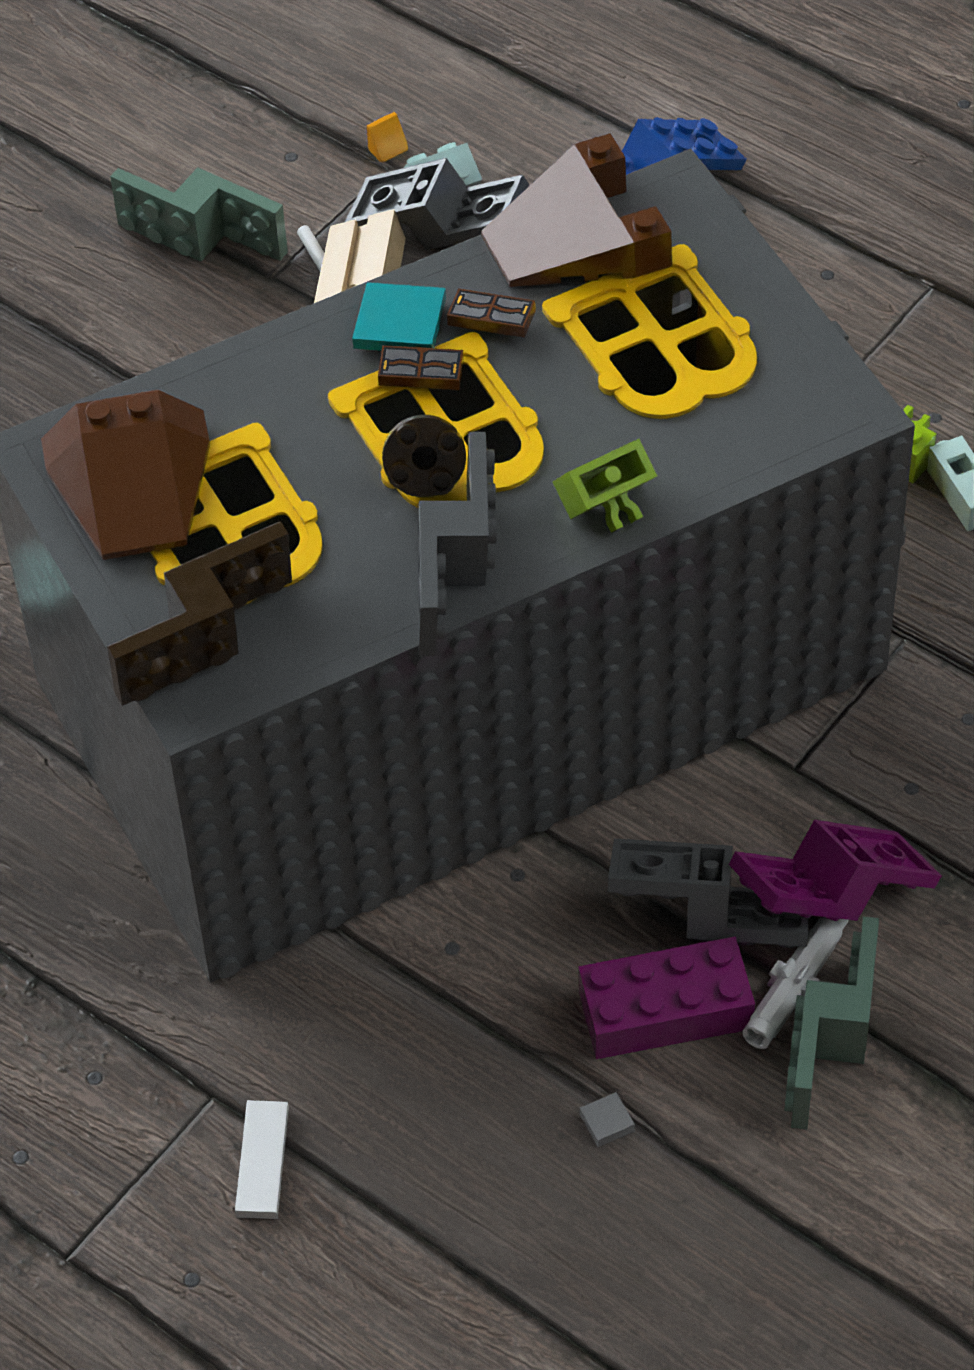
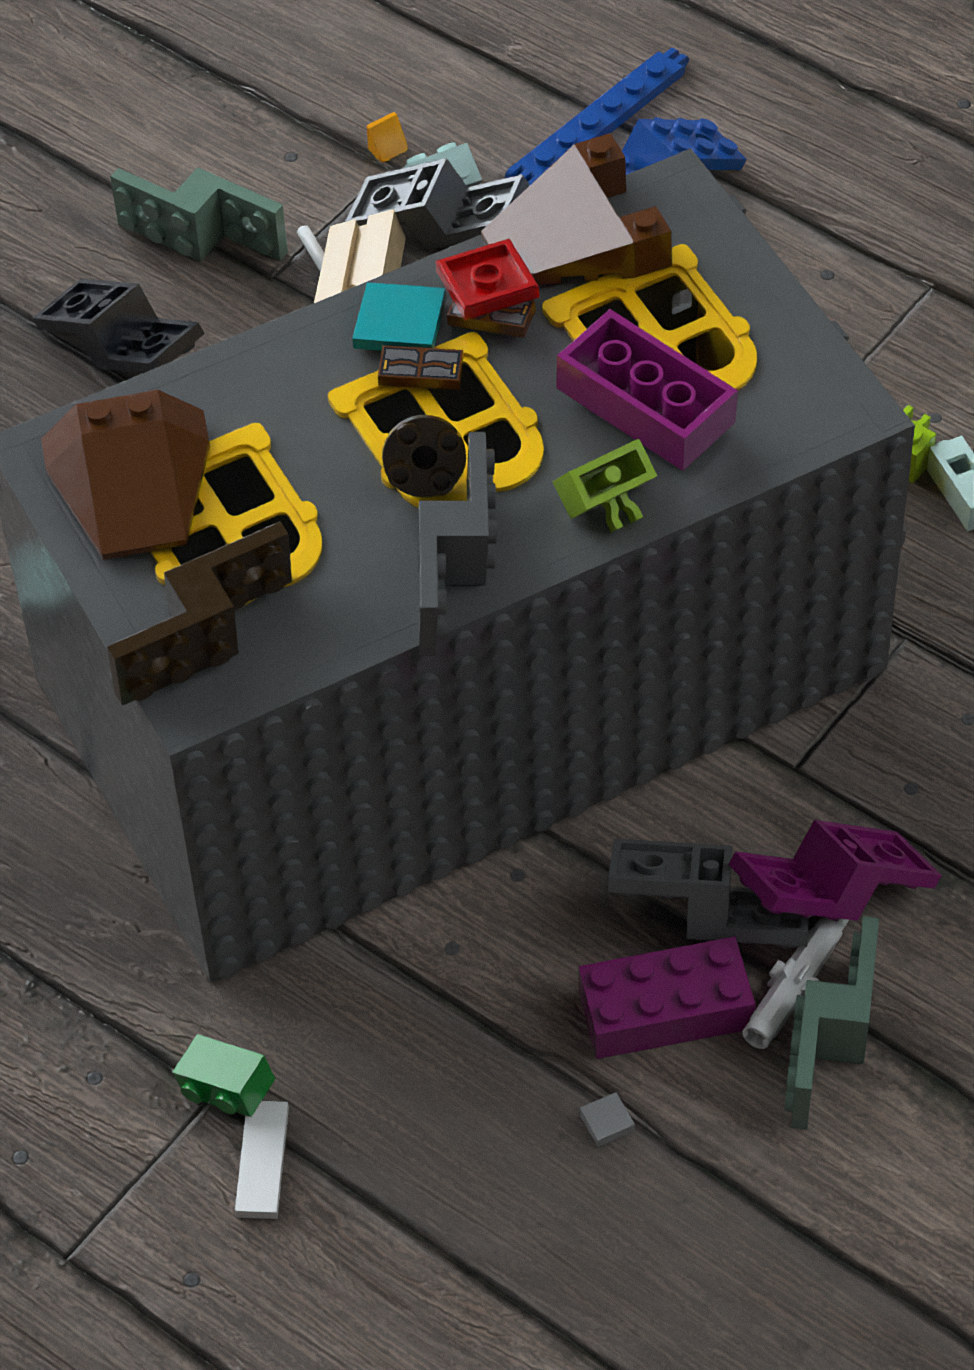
(118, 326): none -> black bracket
(223, 1076): none -> brick
(487, 279): none -> red tile
(606, 112): none -> blue hinge
(646, 389): none -> magenta brick

